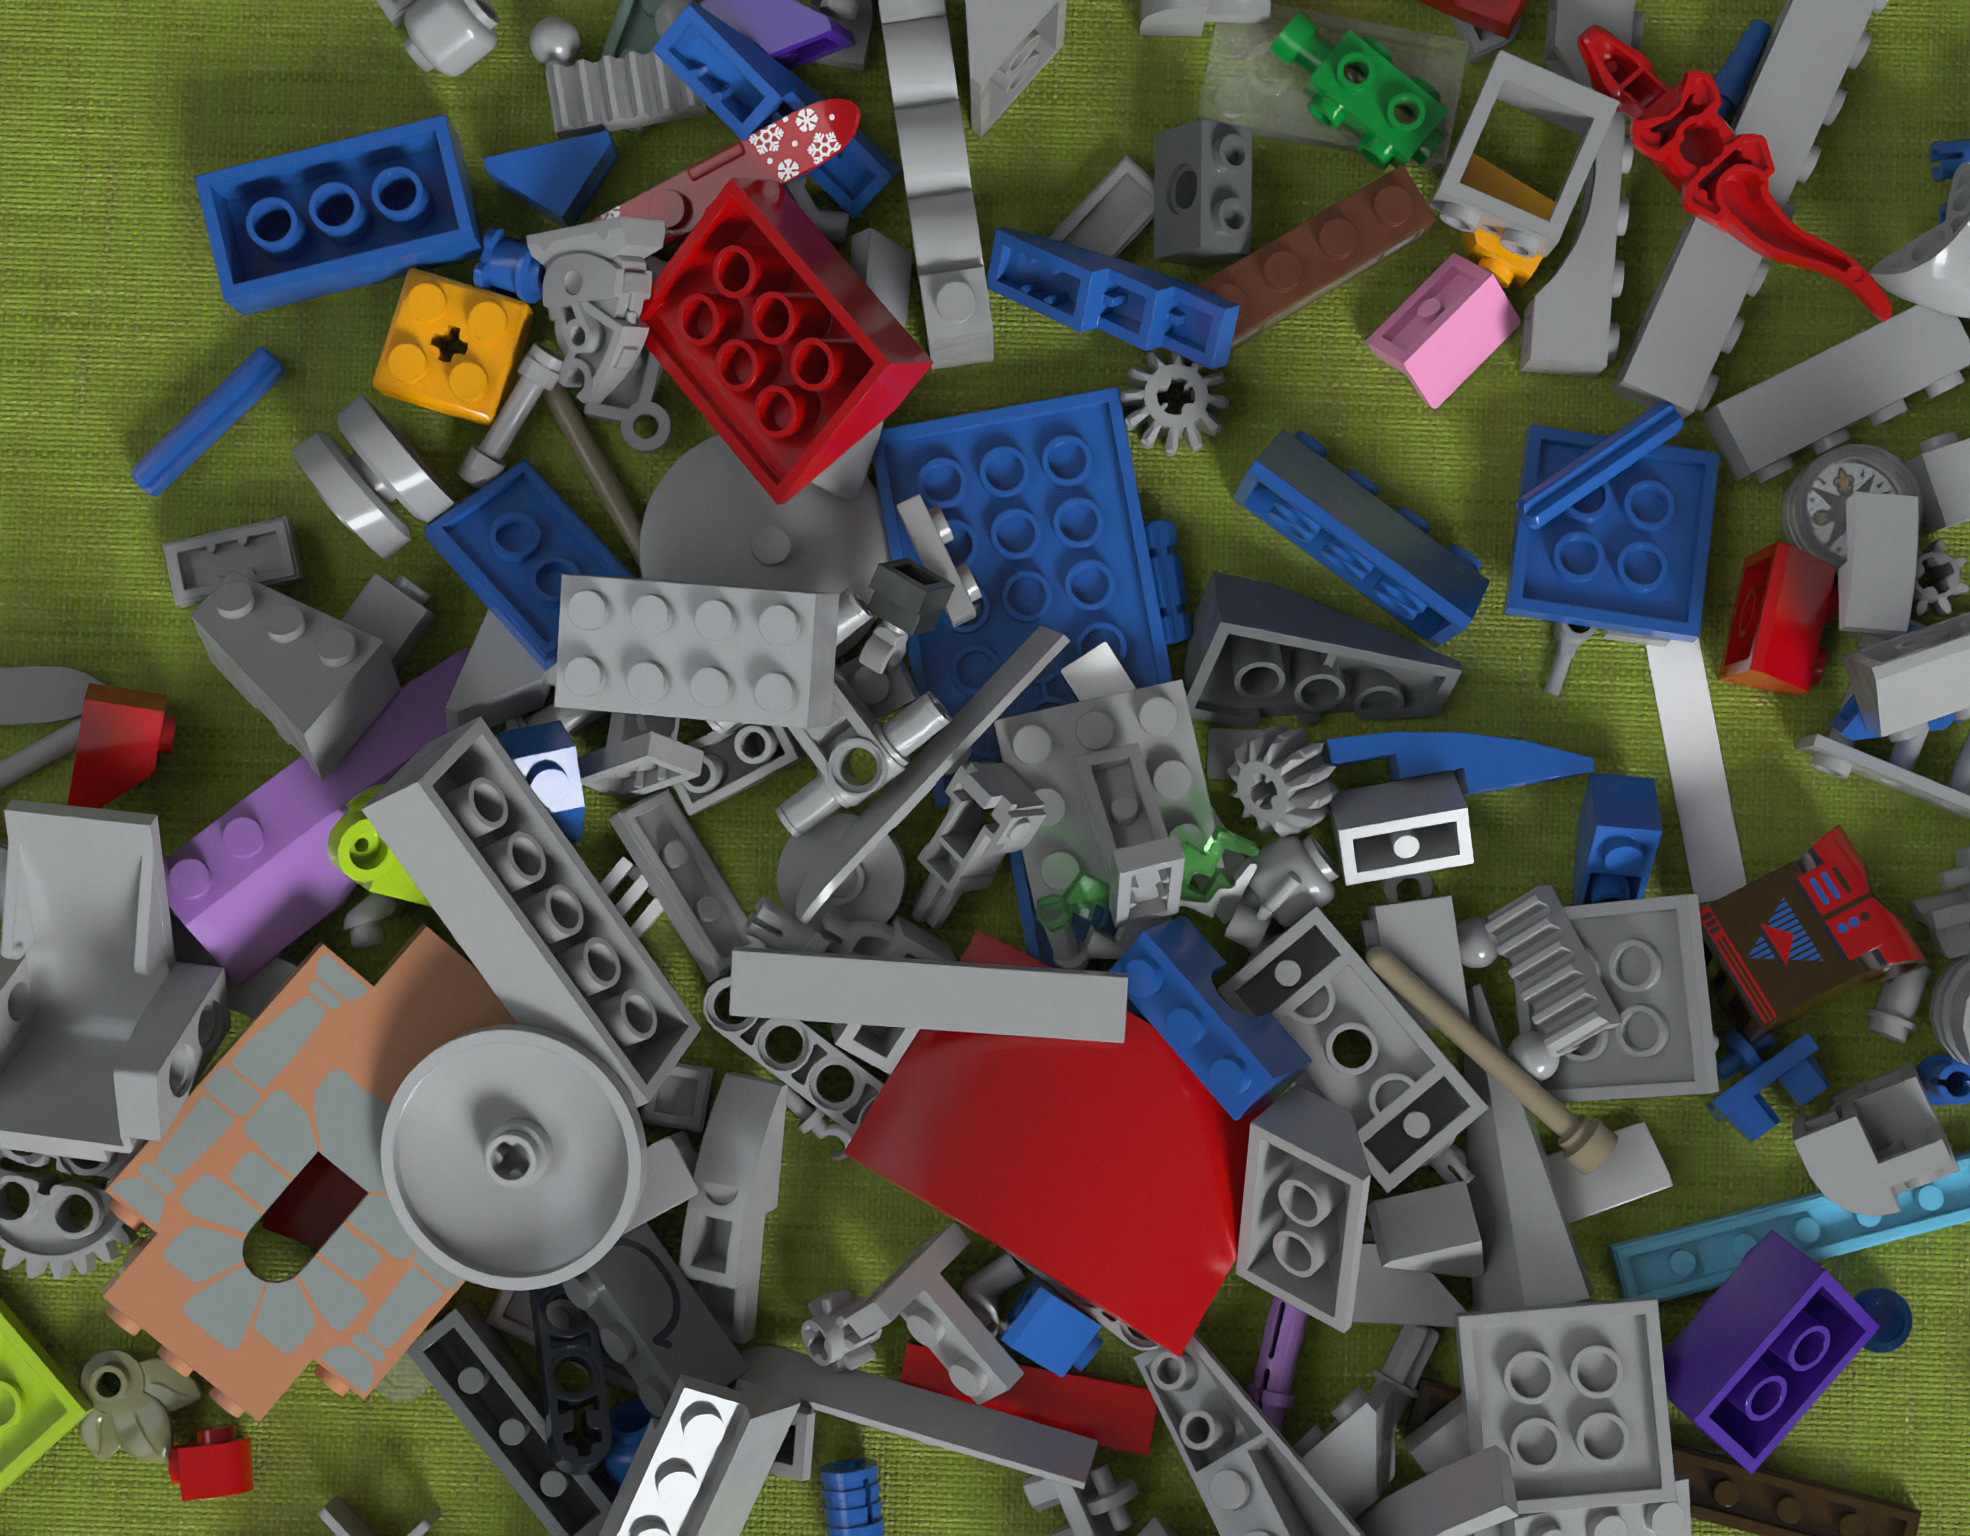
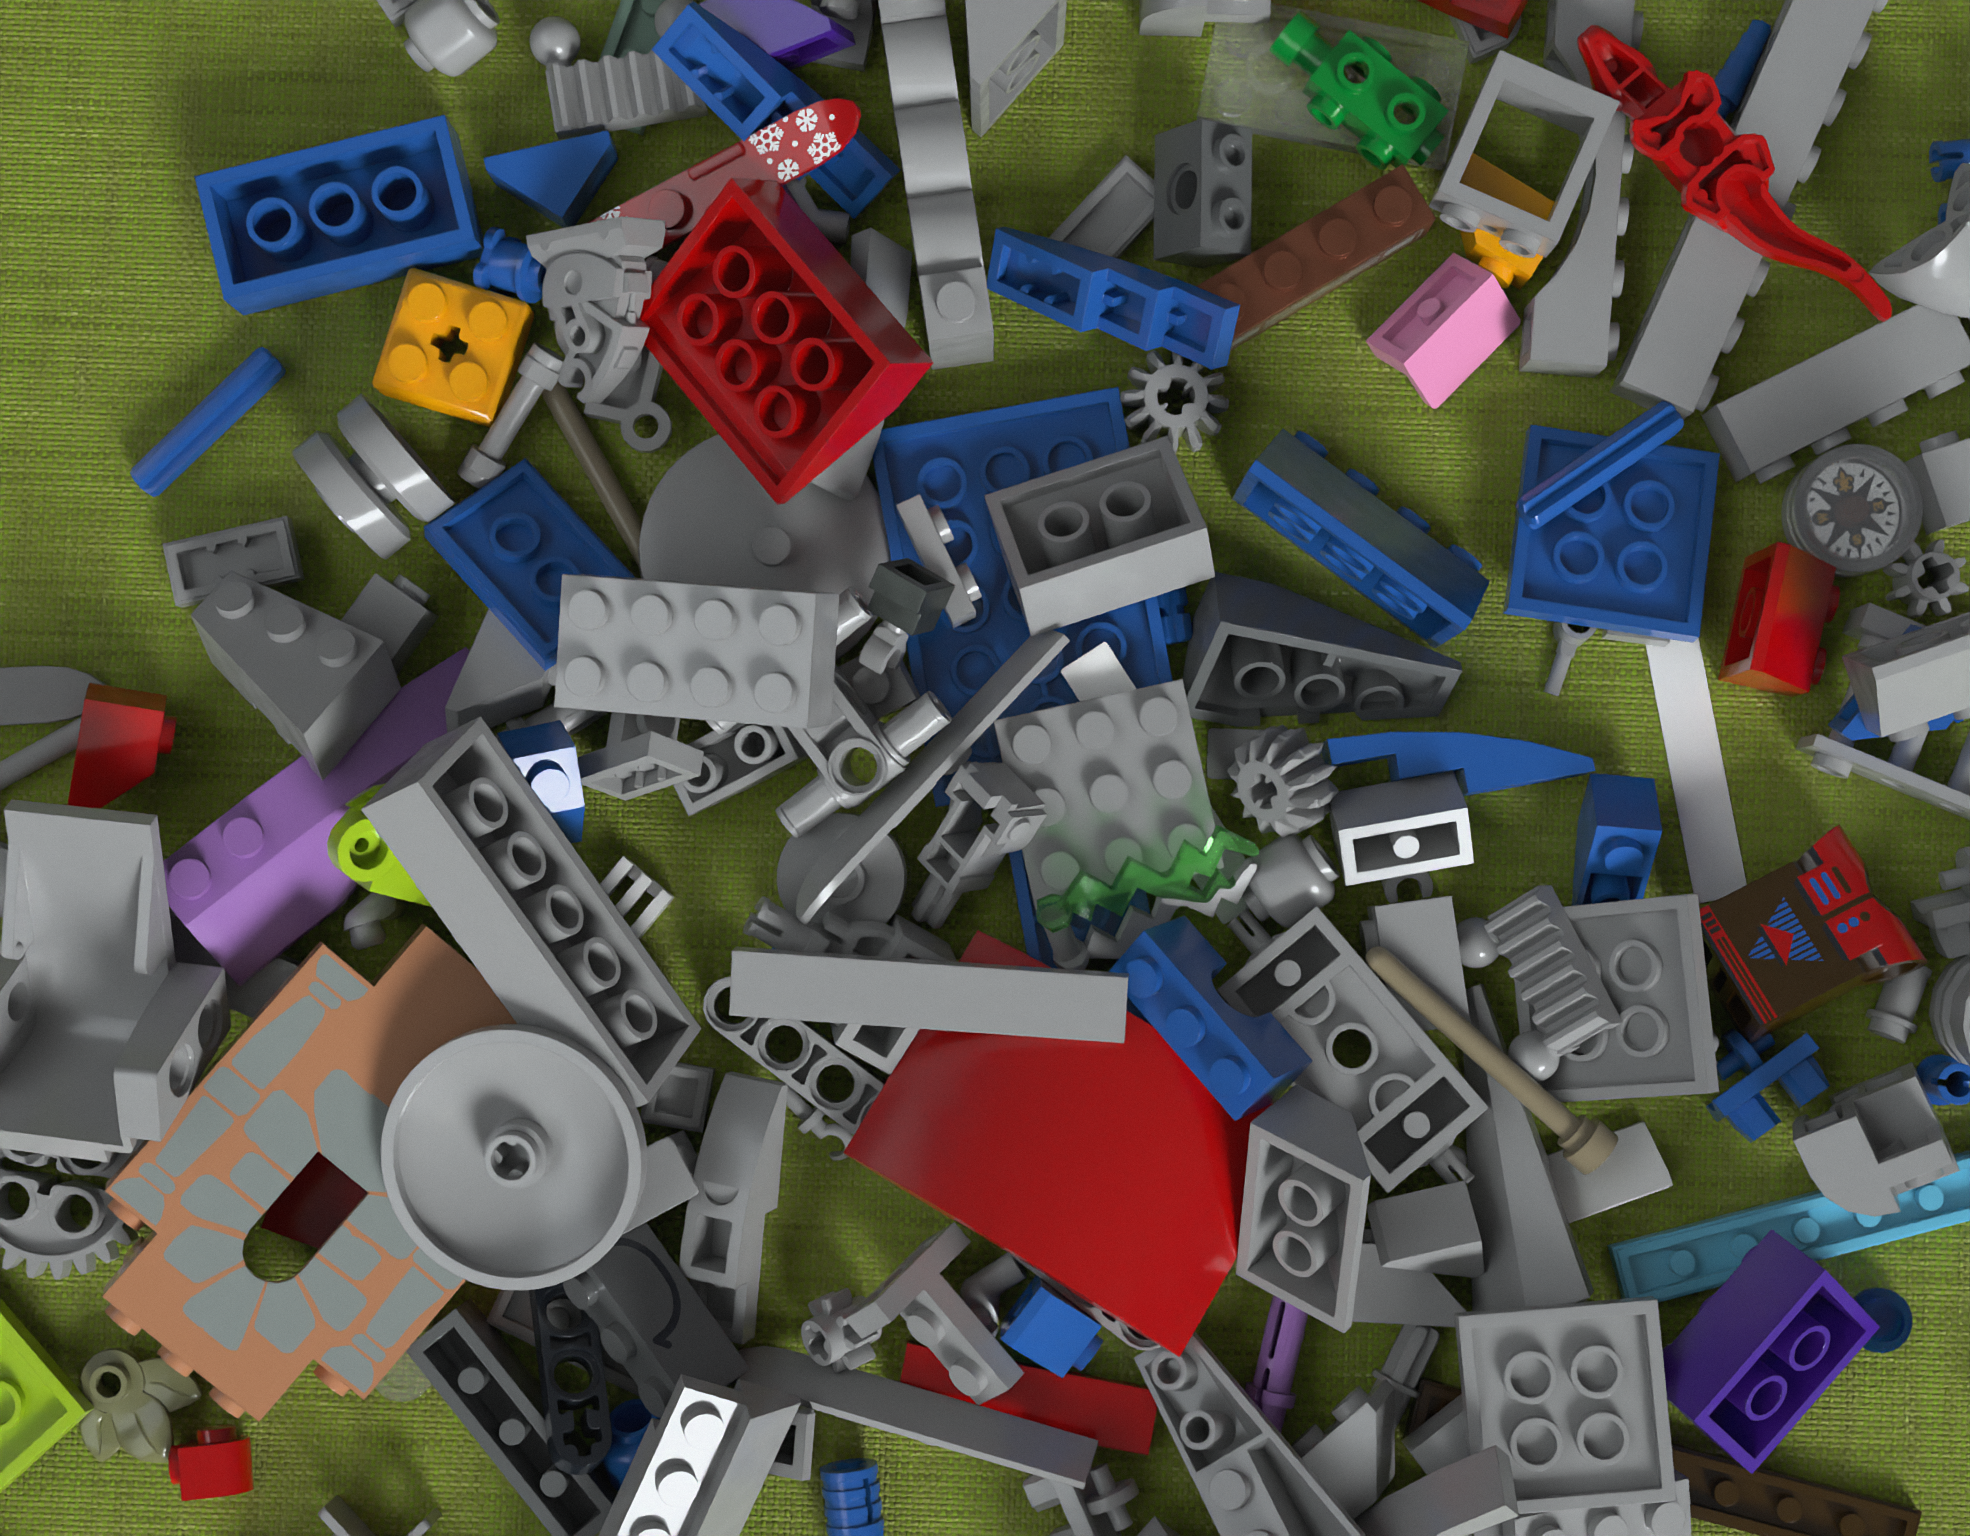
(684, 881): light grey tile -> none
(1101, 535): none -> light grey slope
(1133, 842): light grey bracket -> none
(1250, 925): light grey hand -> none
(1880, 563): white slope -> none

